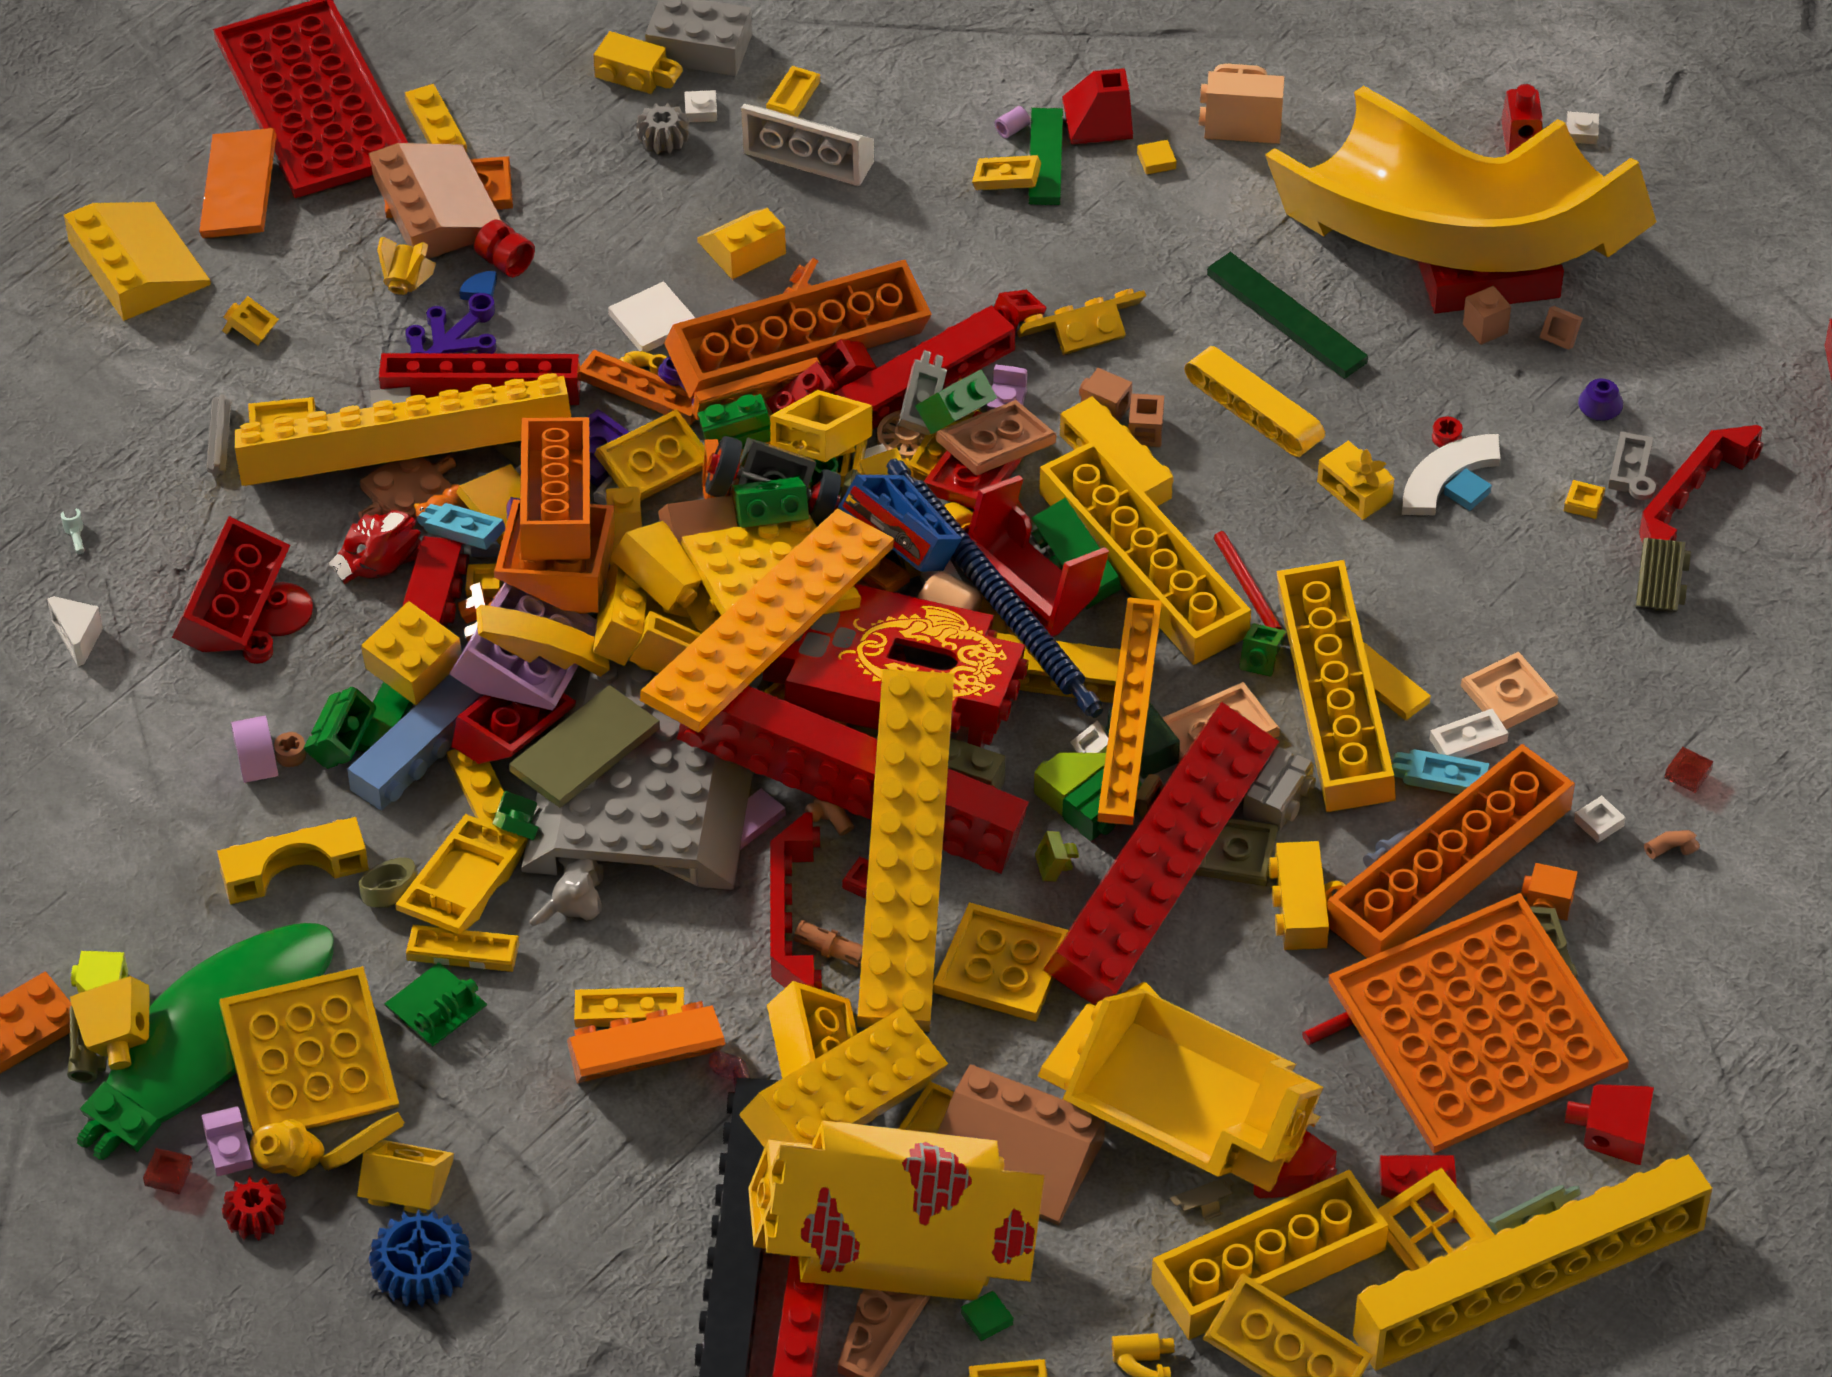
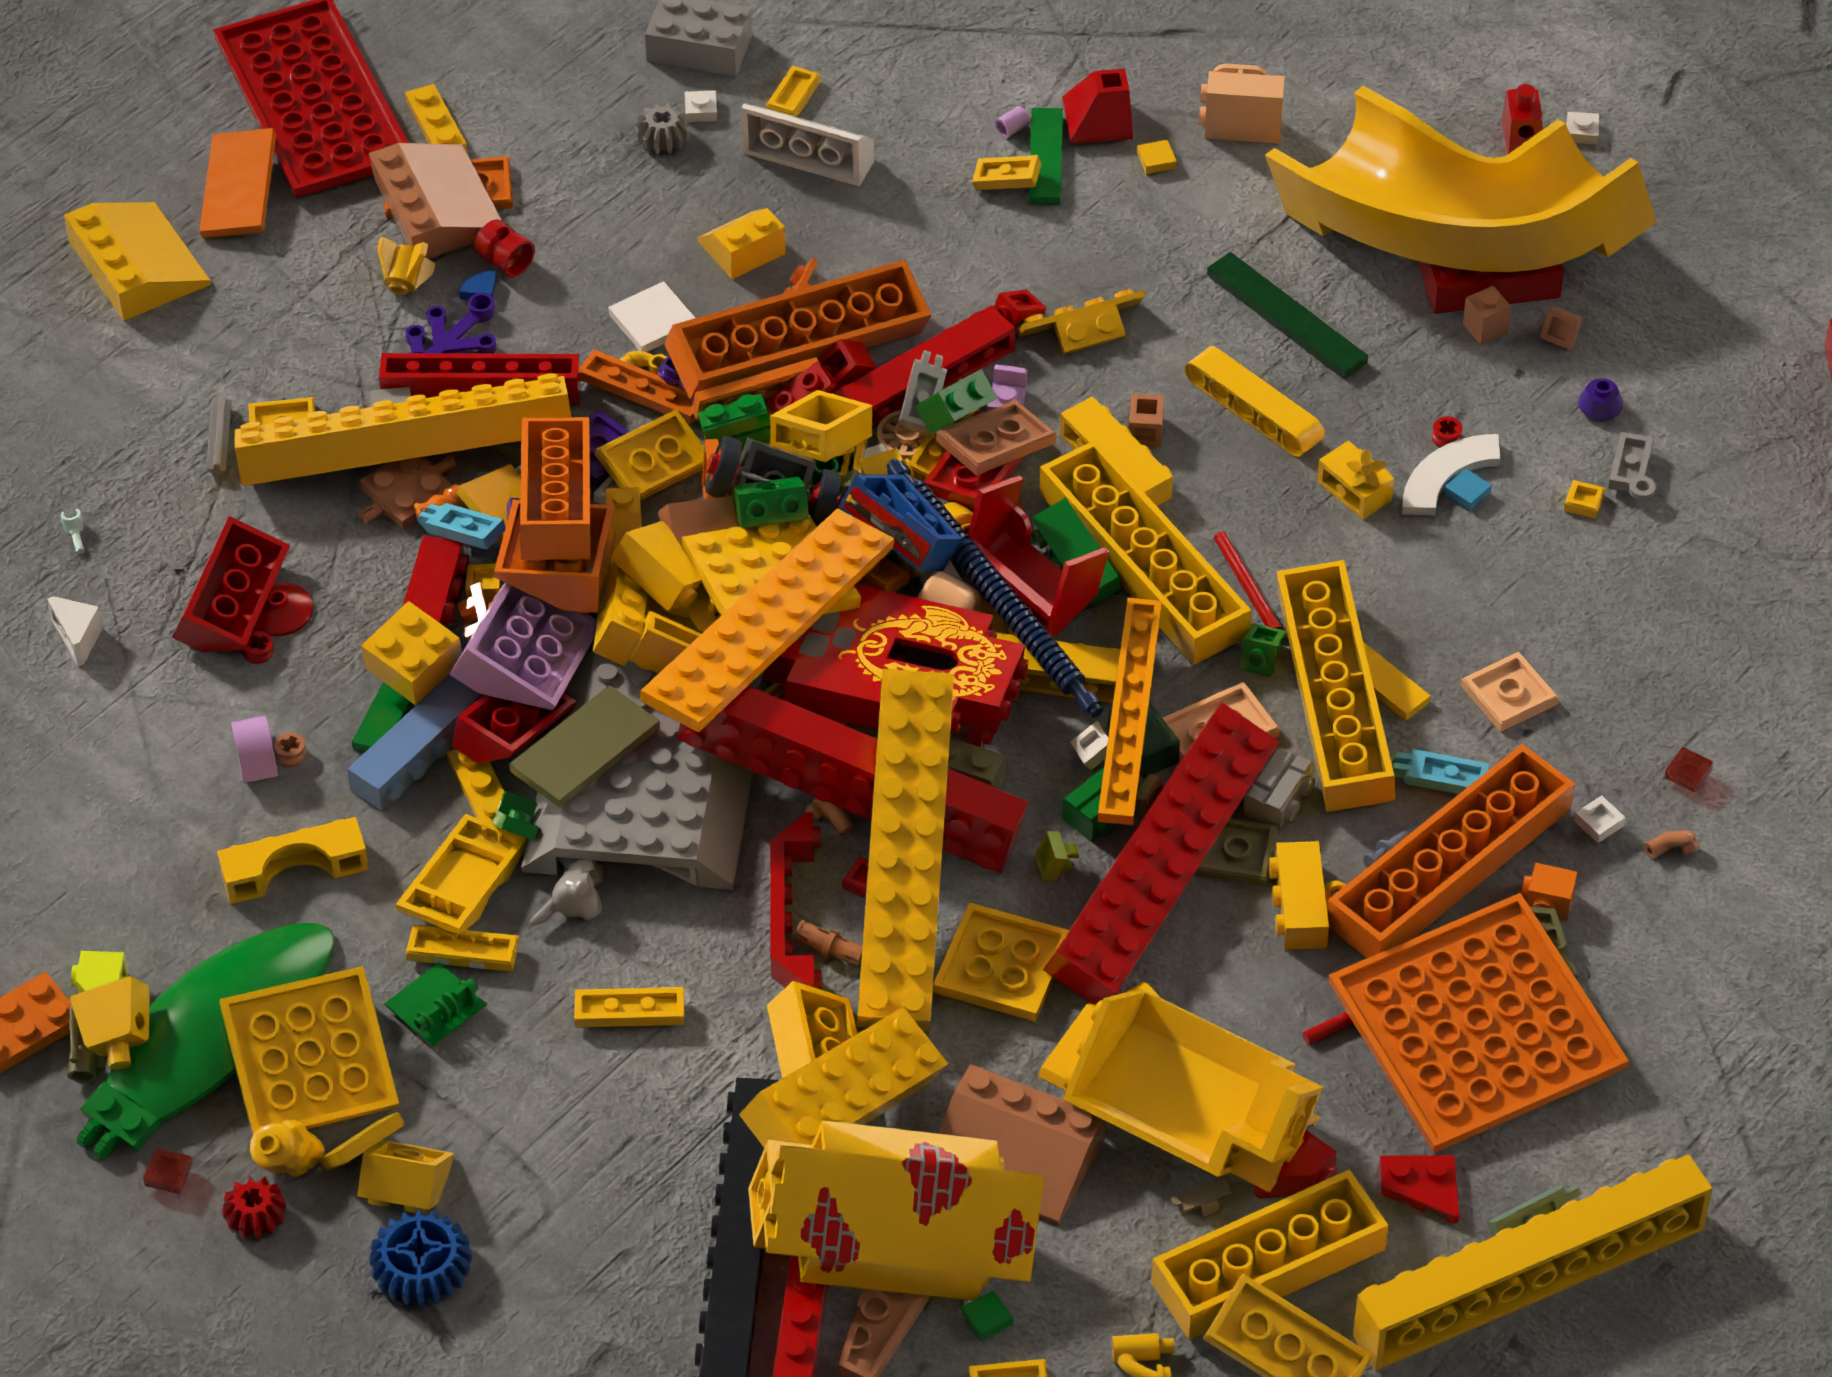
(227, 1141): lavender brick -> none
(250, 320): yellow bracket -> none
(340, 727): green brick -> none
(387, 882): olive hat -> none
(388, 545): red piece -> none
(537, 636): yellow slope -> none
(634, 63): yellow brick -> none
(645, 1043): orange slope -> none
(728, 1066): clear pink arm -> none
(760, 815): lavender tile -> none
(928, 1109): yellow tile -> none
(1064, 774): lime slope -> none
(1108, 391): nougat brick -> none
(1431, 1221): yellow piece -> none
(1469, 735): white plate -> none
(1614, 1120): red torso -> none
(1661, 575): olive brick -> none
(1731, 445): red slope -> none

